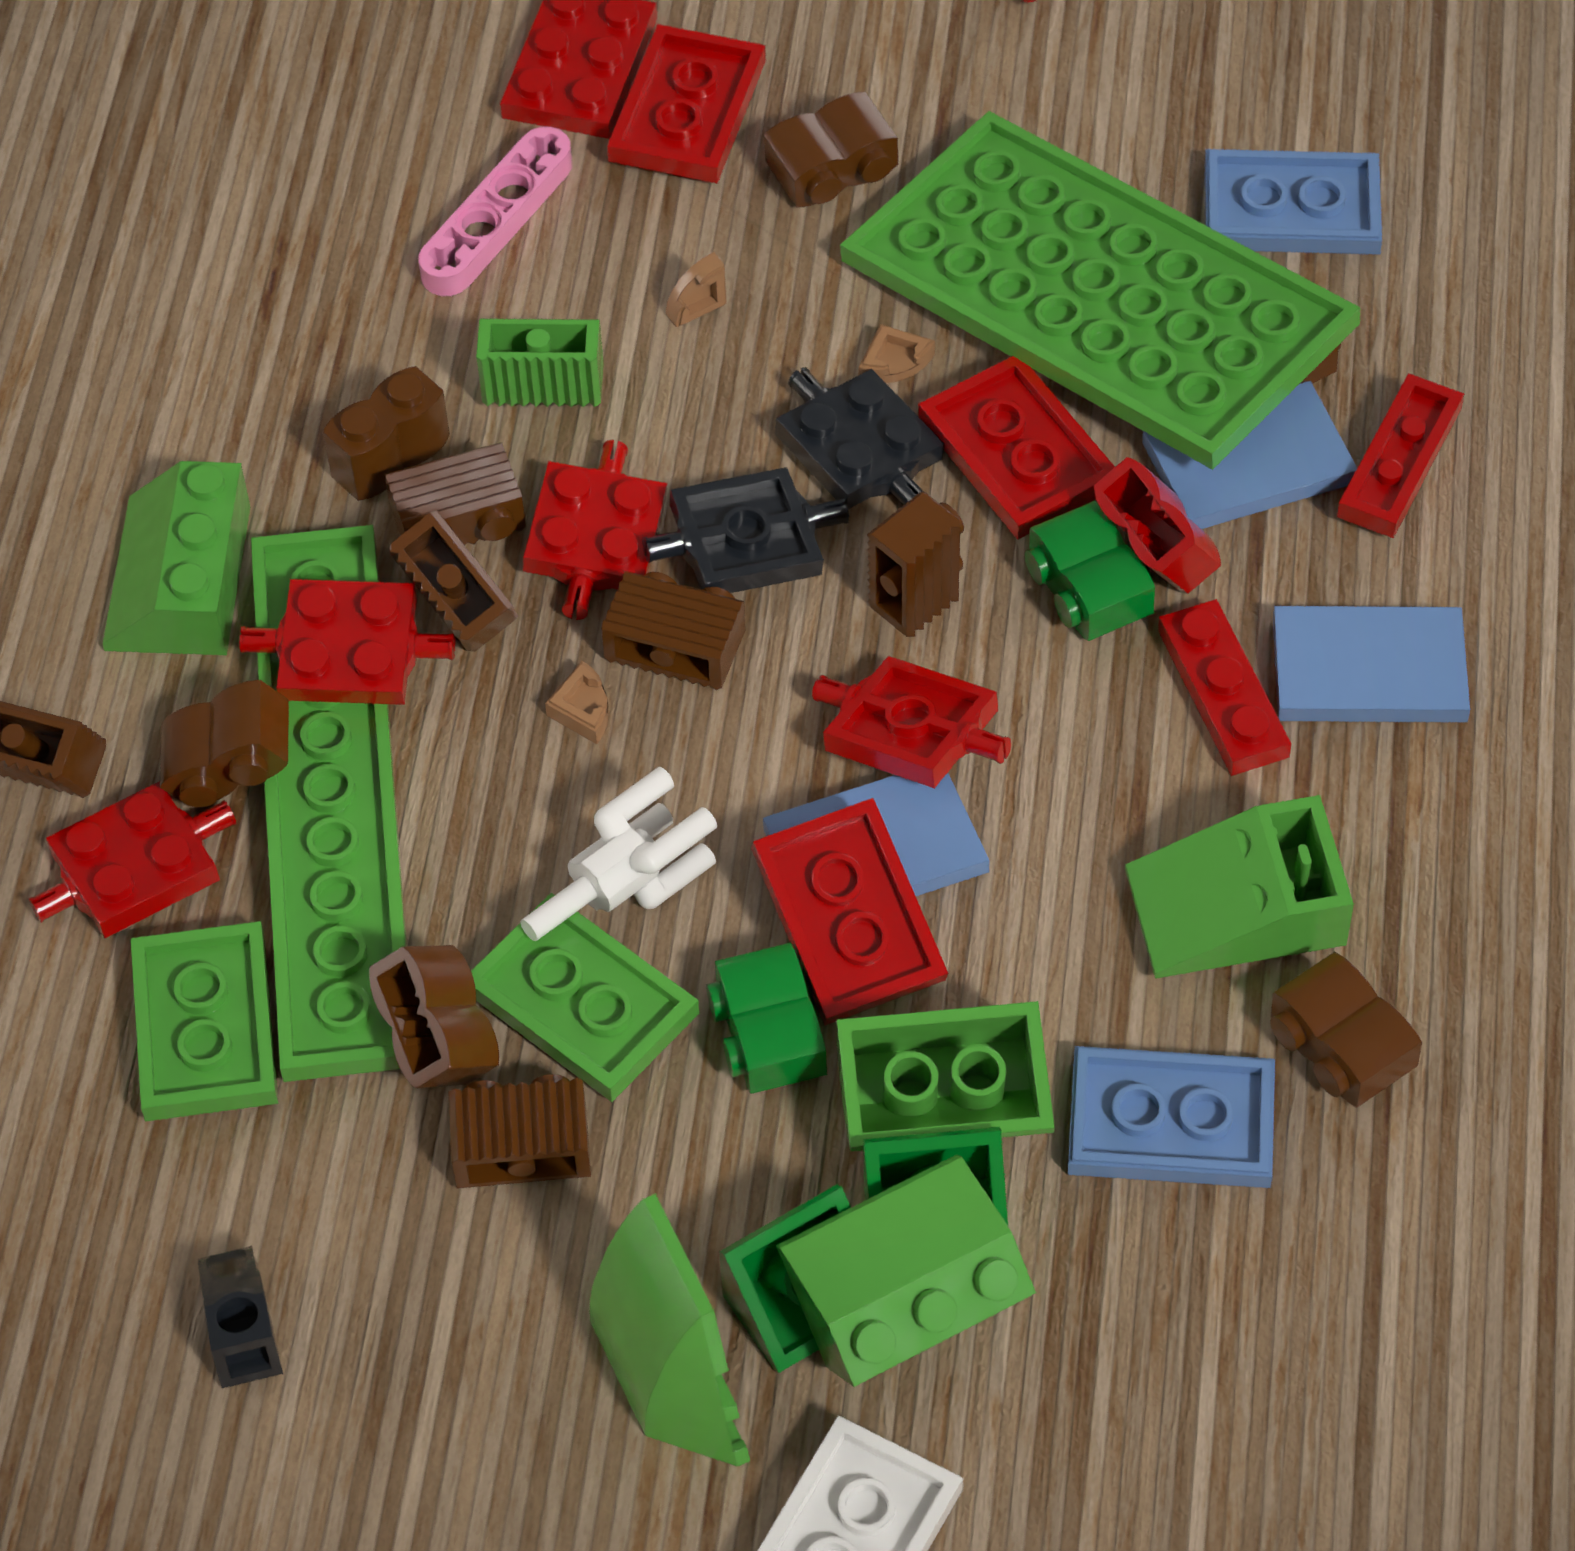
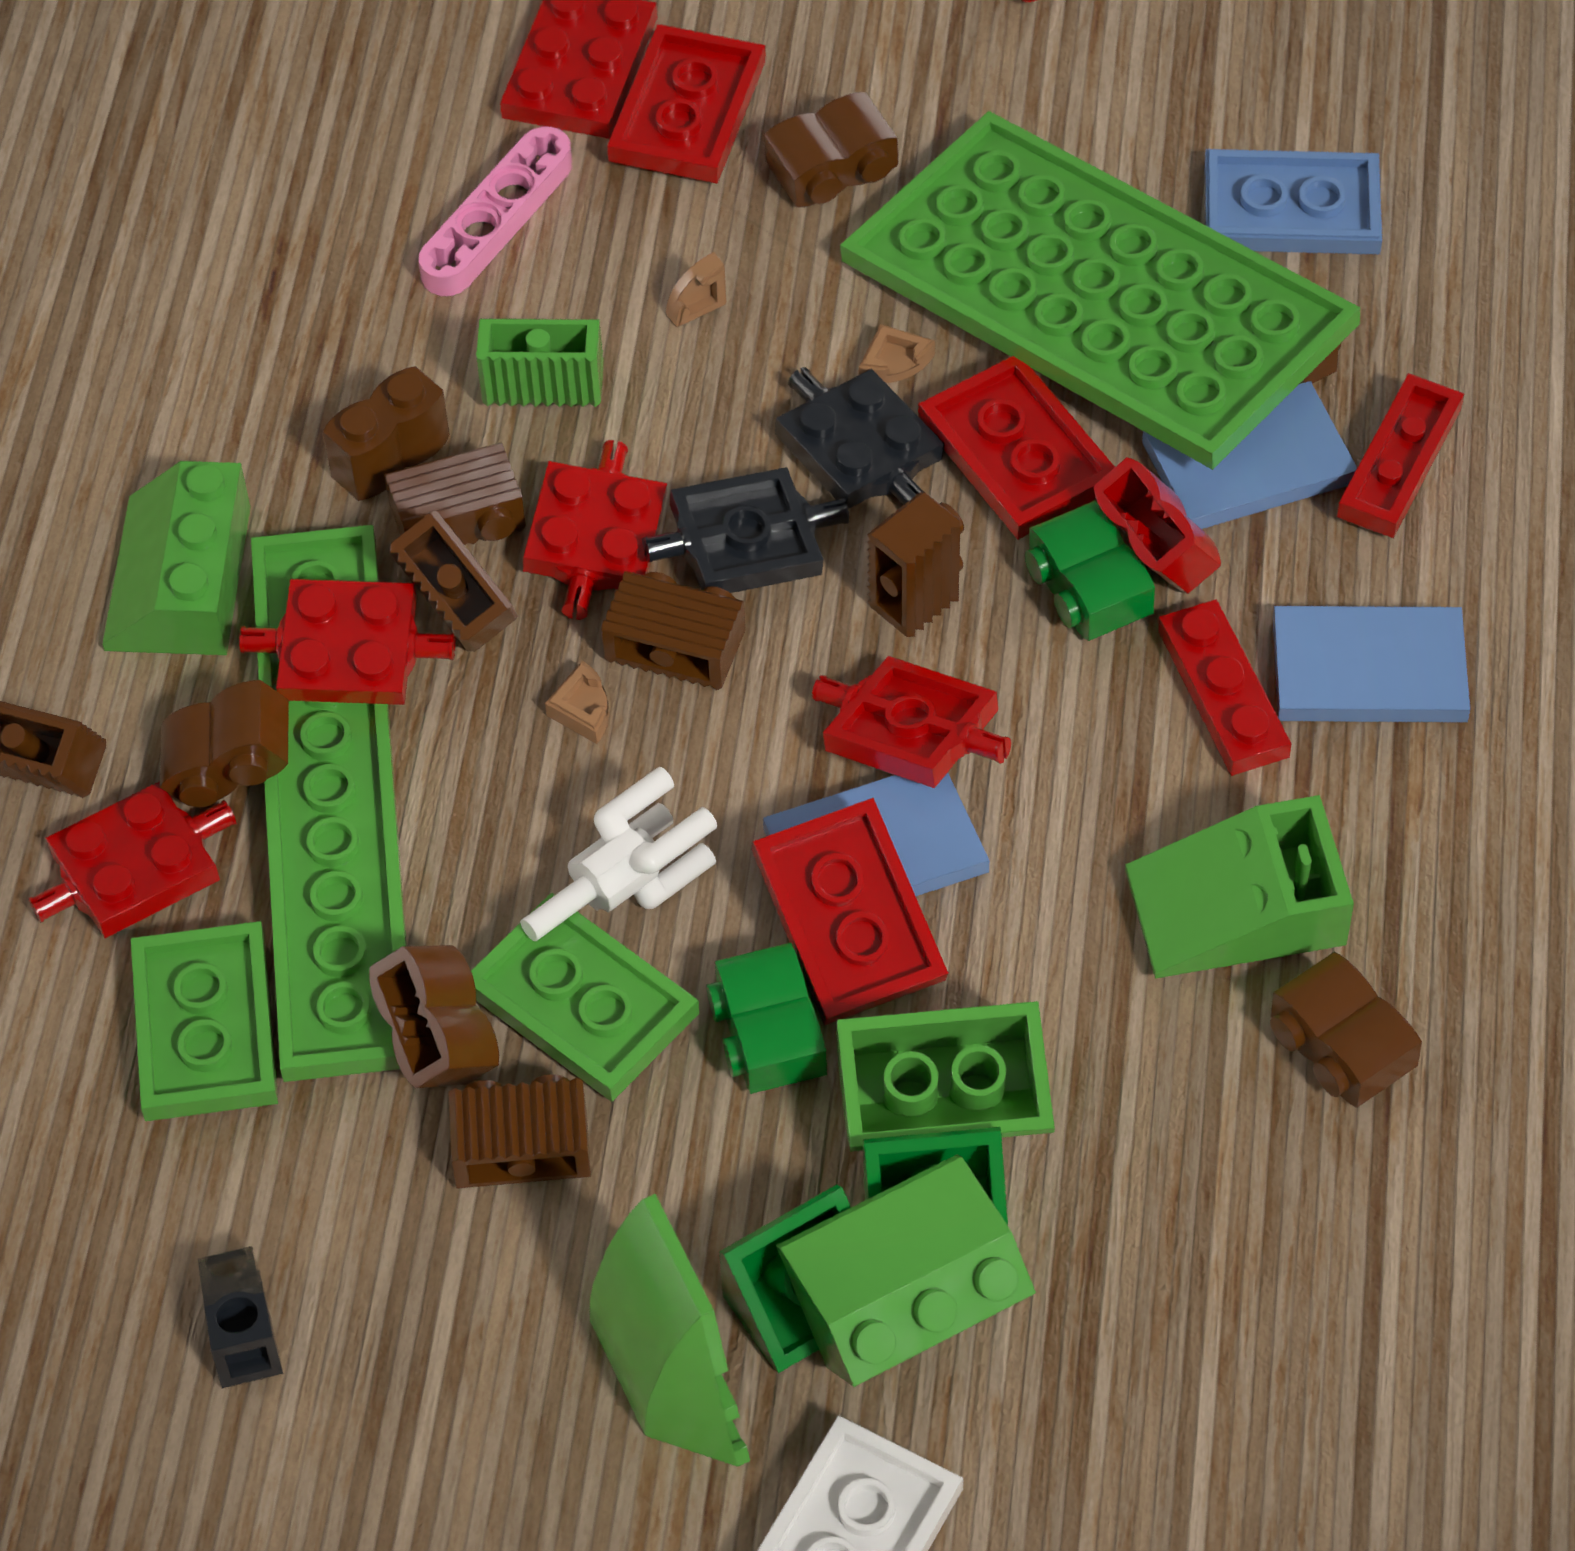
(1172, 1117): medium blue tile -> none

